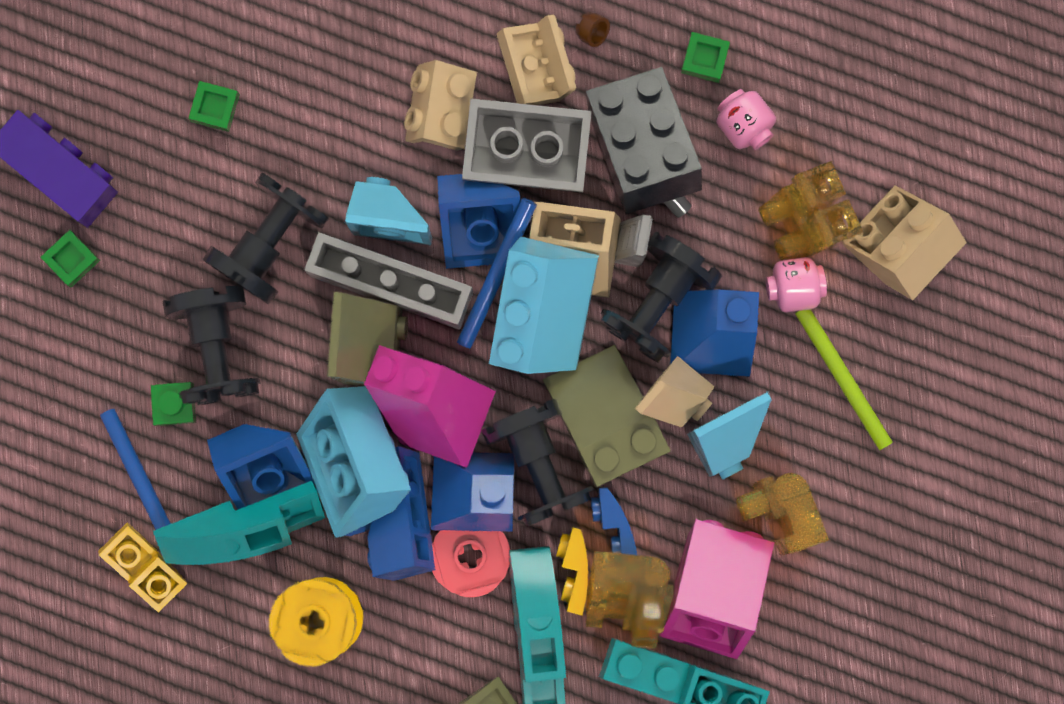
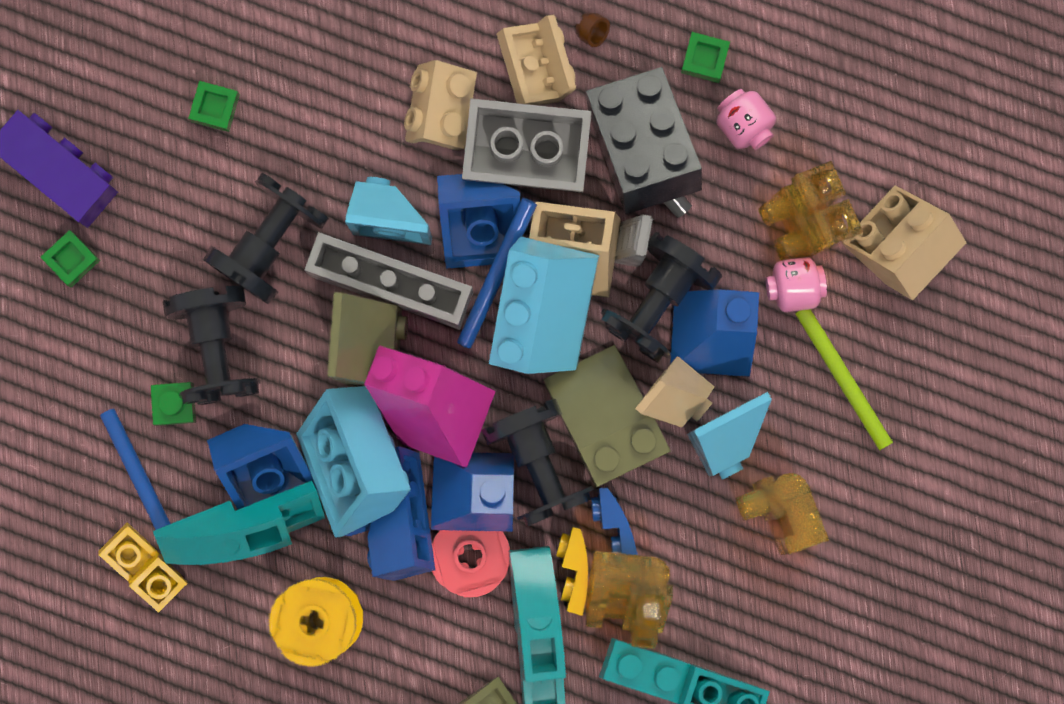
(718, 588): slope -> none

